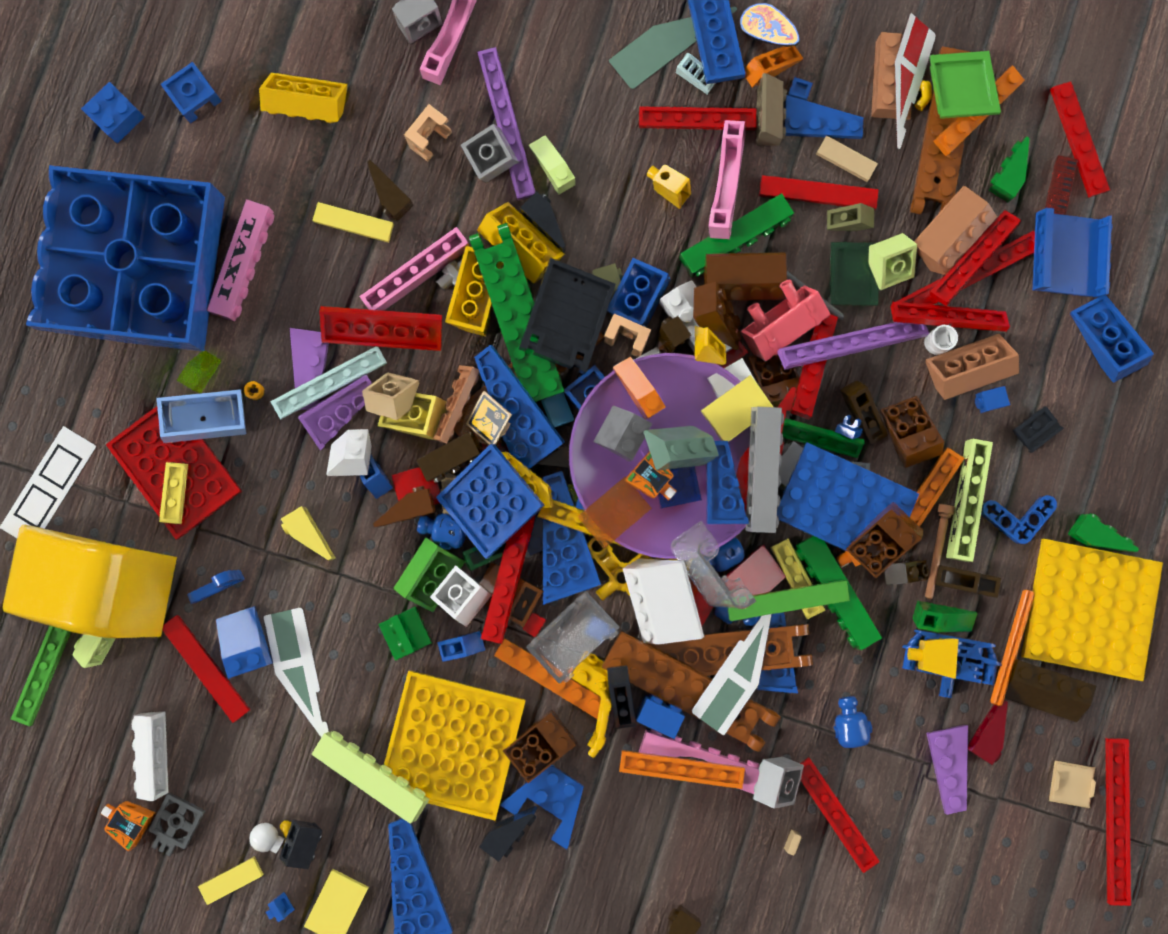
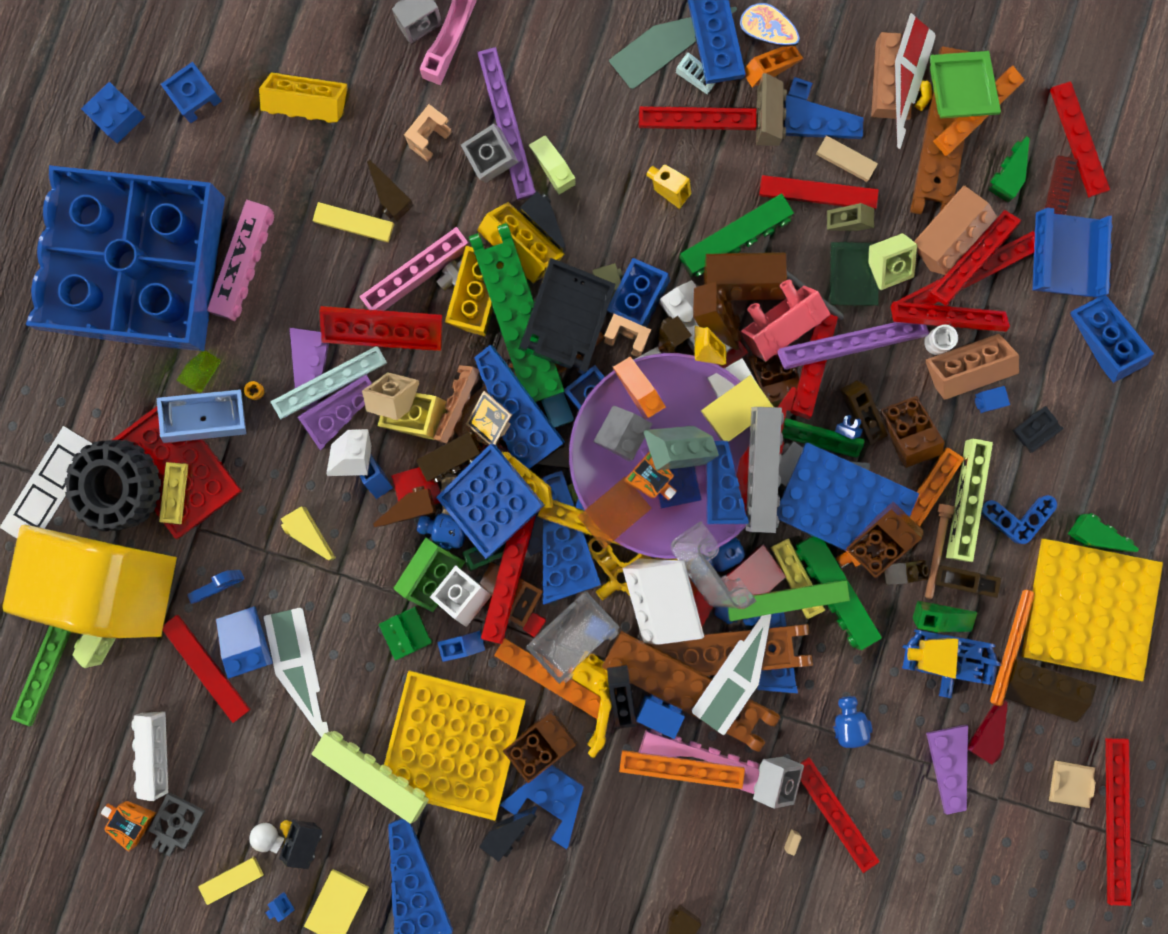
(87, 491): none -> black tyre
(729, 171): bright pink arch -> none

